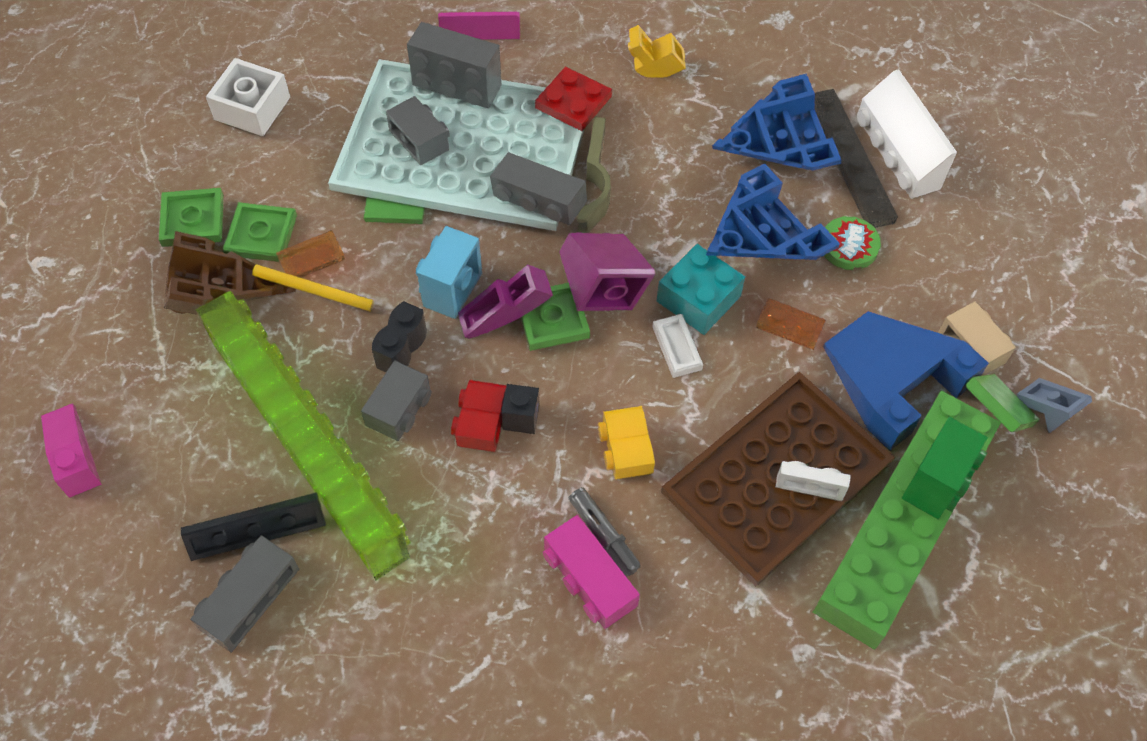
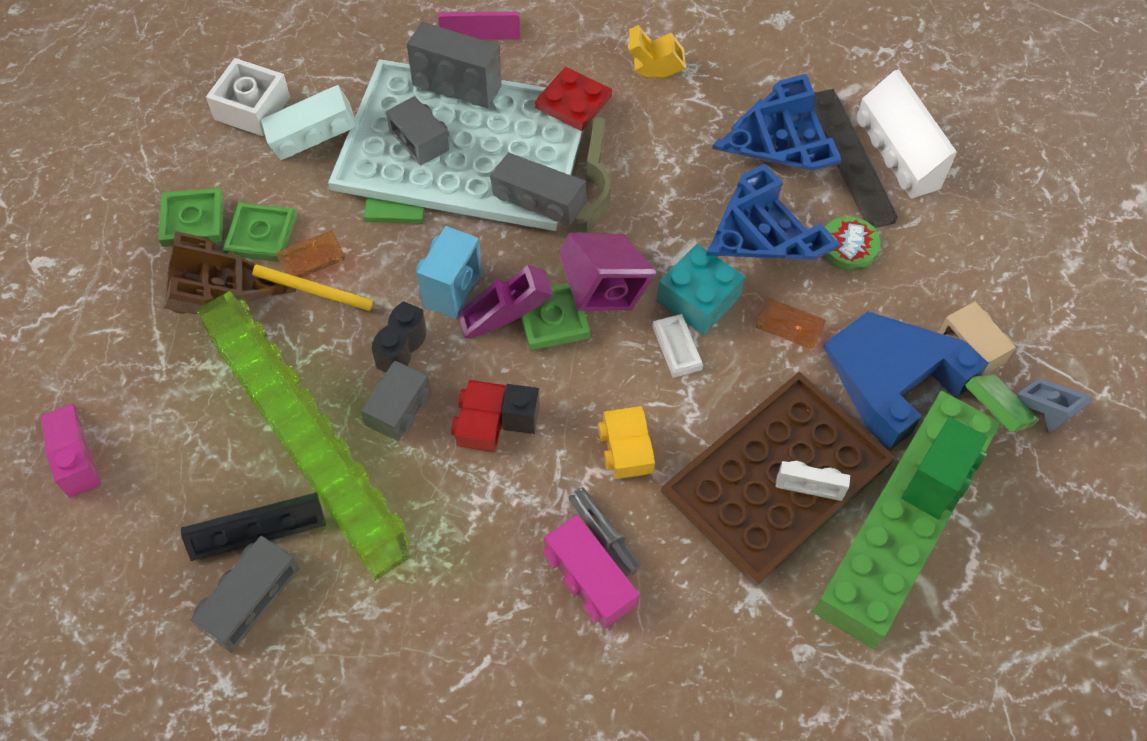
(308, 122): none -> light aqua brick

